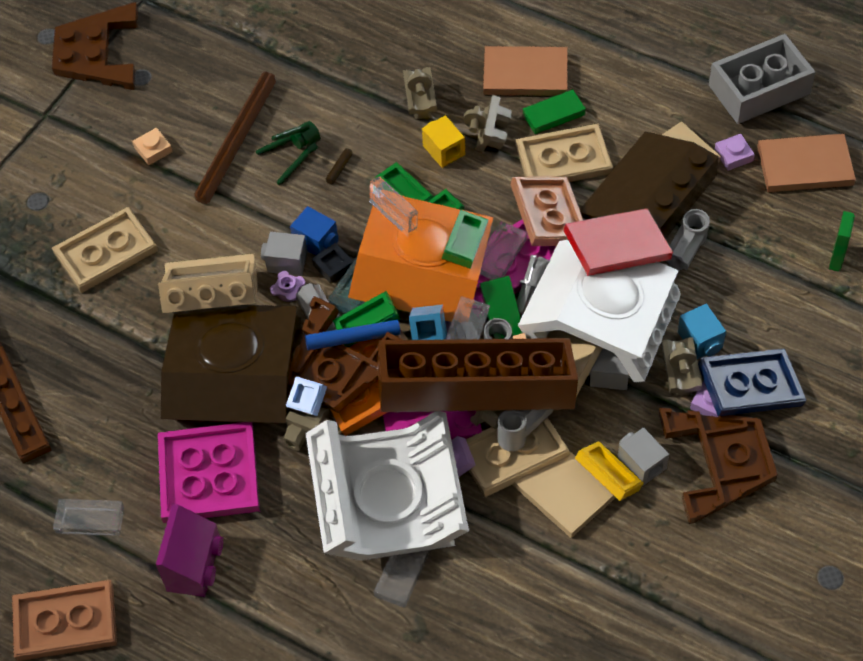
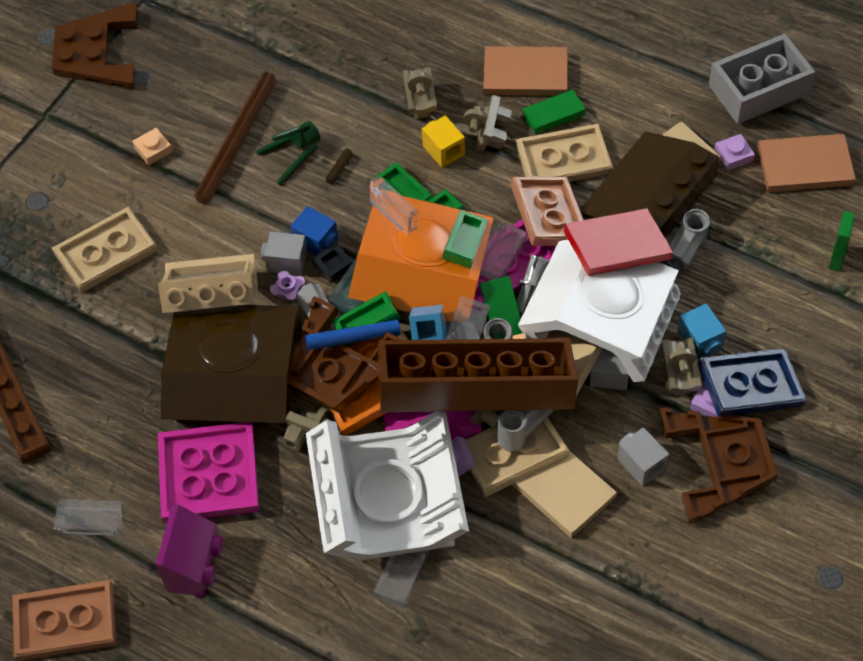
(306, 396): light blue tile -> none
(609, 470): yellow tile -> none

